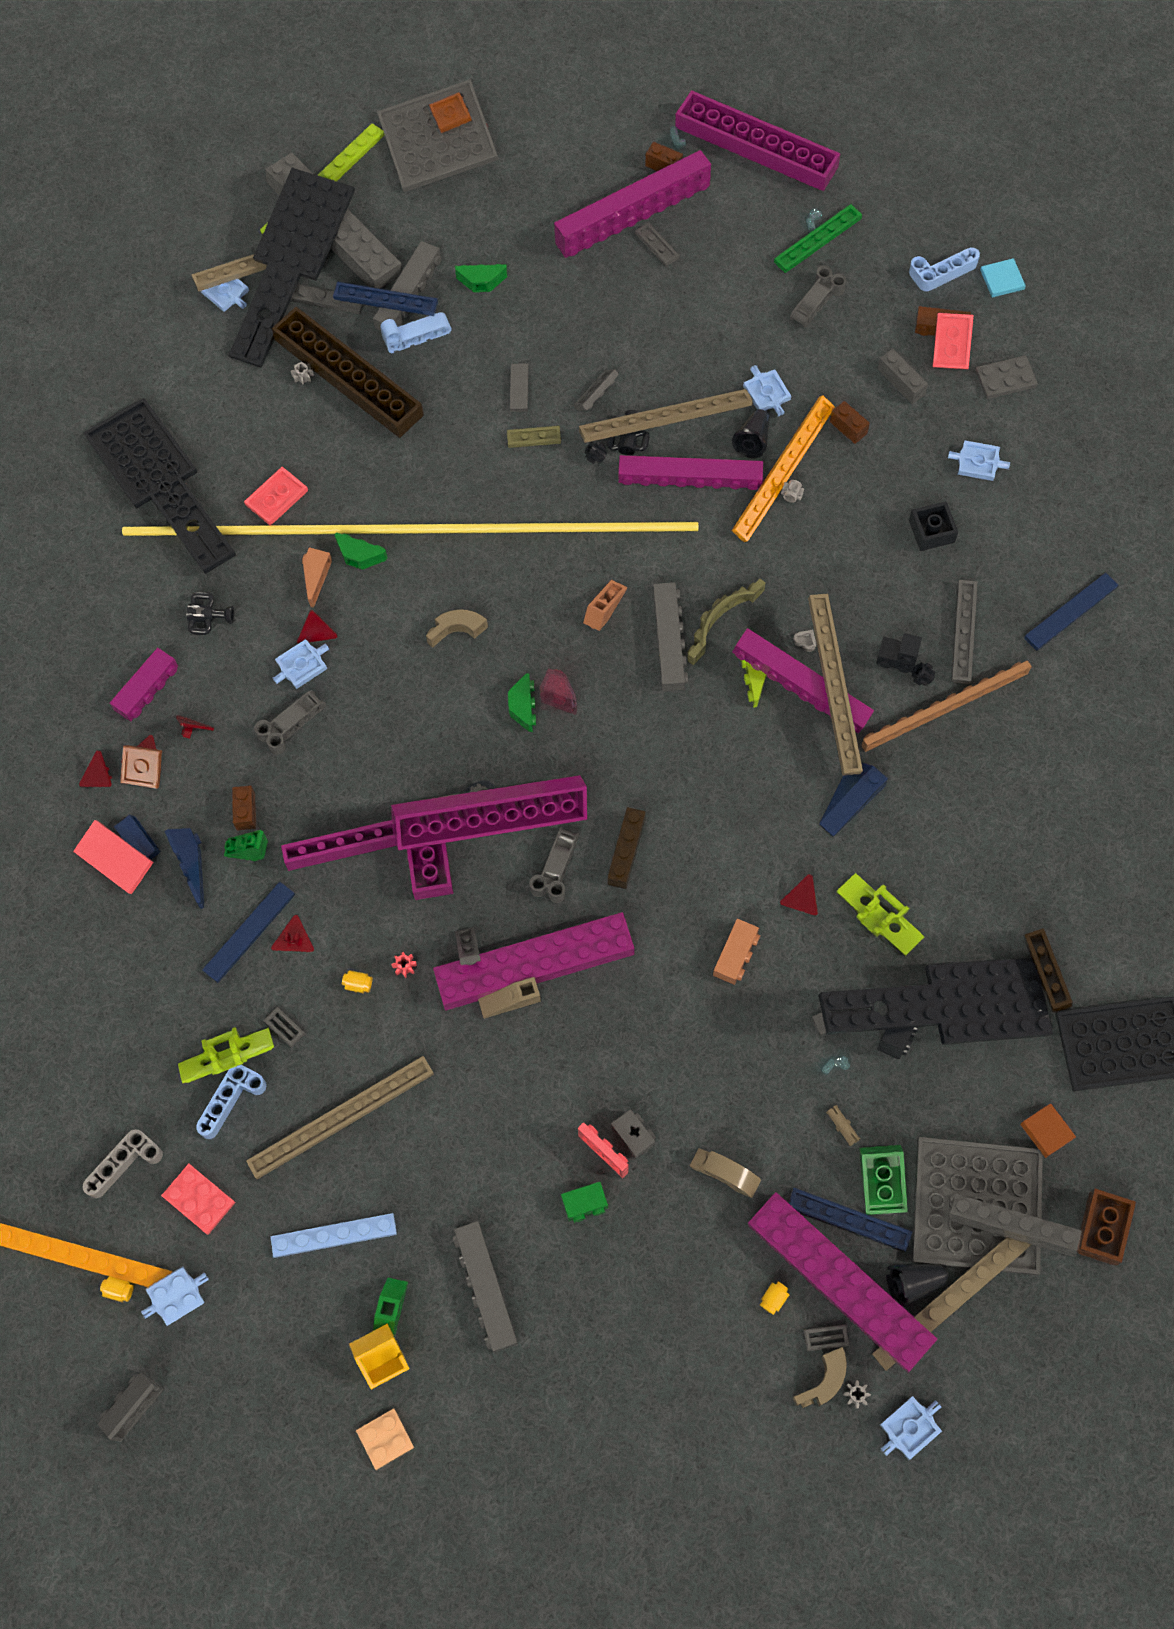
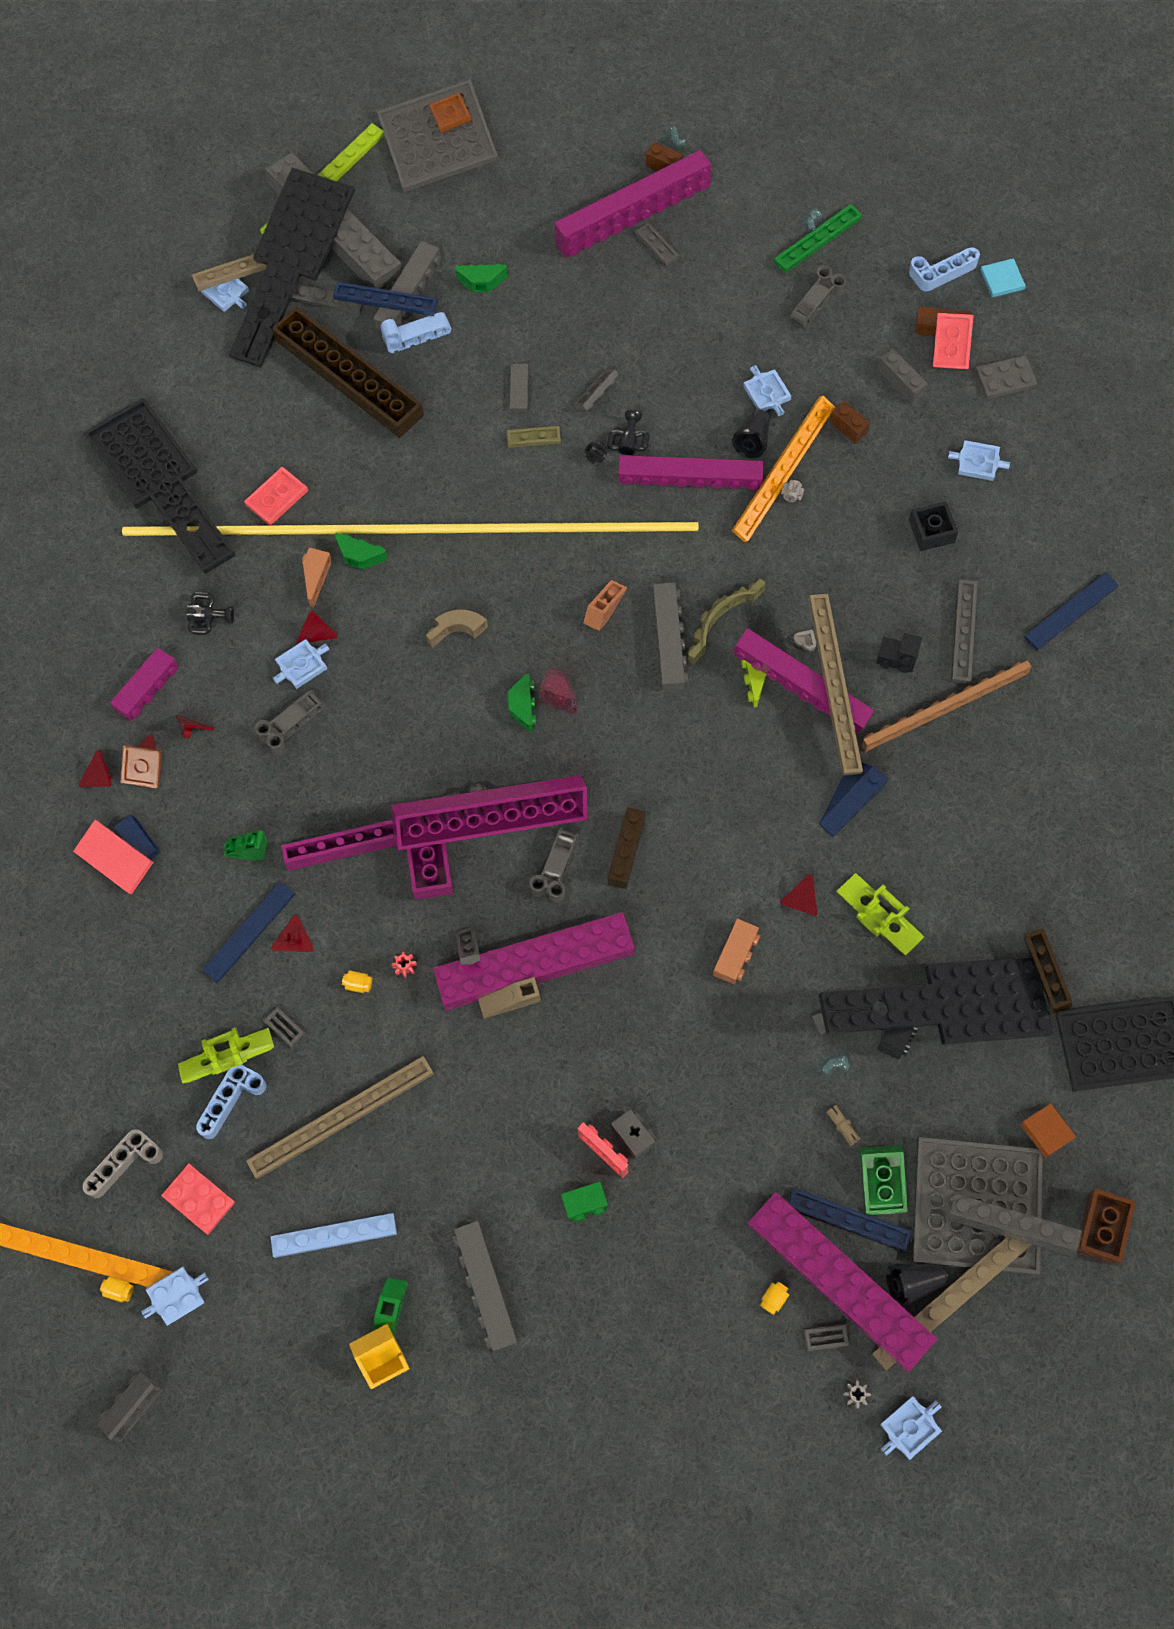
(187, 850): dark blue wedge -> none
(244, 808): reddish brown brick -> none
(302, 372): light grey gear -> none
(385, 1439): light nougat plate -> none
(665, 415): dark tan plate -> none
(726, 1171): dark tan arch -> none
(757, 140): magenta brick -> none
(833, 1379): dark tan arch -> none
(923, 674): black gear -> none

